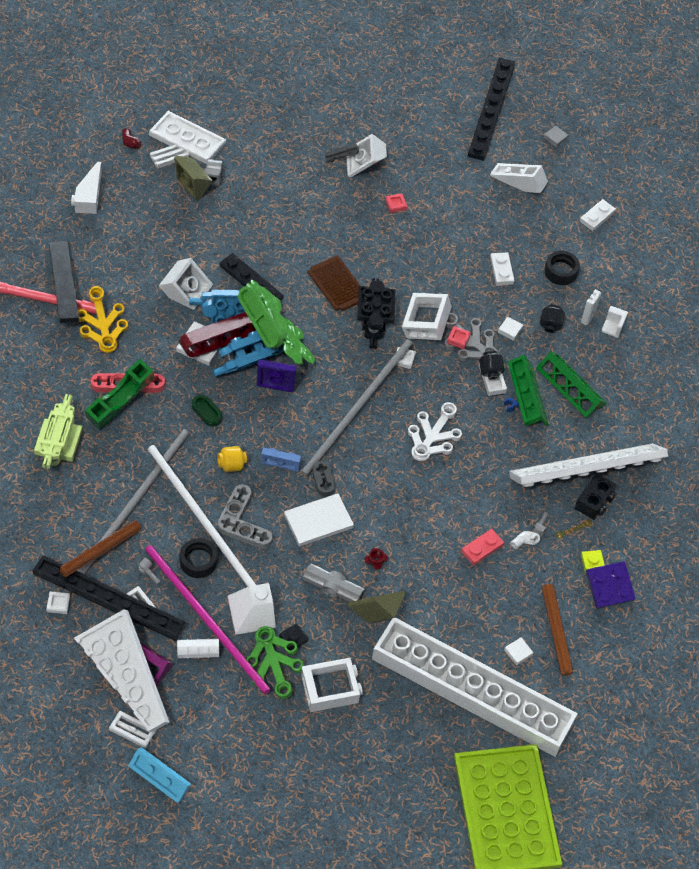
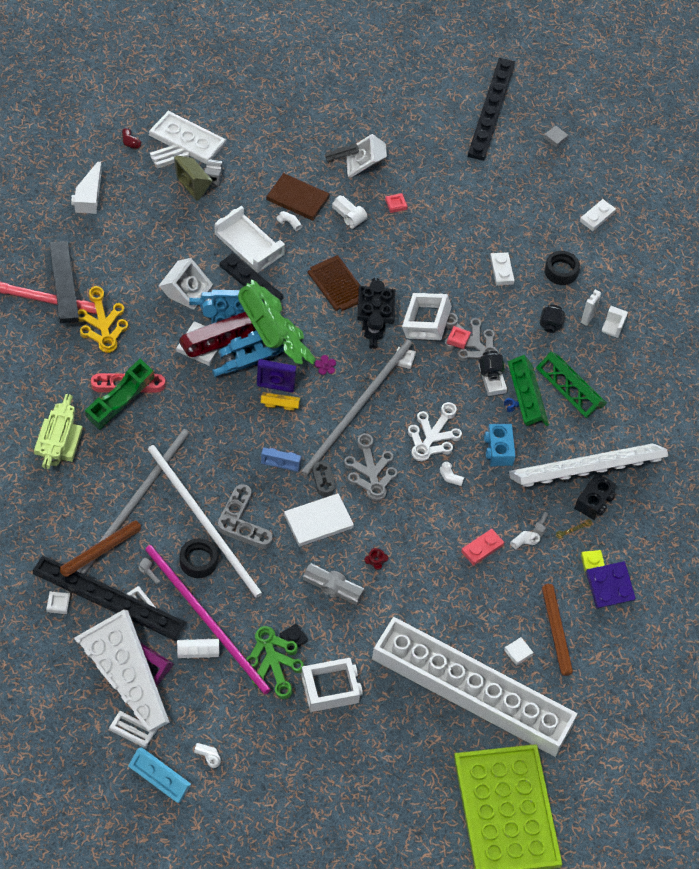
(206, 410): dark green tile -> none
(210, 753): none -> white arm
(231, 459): yellow head -> none
(248, 240): none -> white panel
(252, 609): white slope -> none
(272, 400): none -> yellow plate
(284, 216): none -> white arm
(298, 196): none -> reddish brown tile
(325, 365): none -> magenta plant
(352, 215): none -> white piece
(370, 470): none -> light grey plant
(378, 607): olive slope -> none
(449, 476): none -> white arm
(502, 445): none -> dark azure brick
(510, 328): white tile -> none
(523, 177): white slope -> none

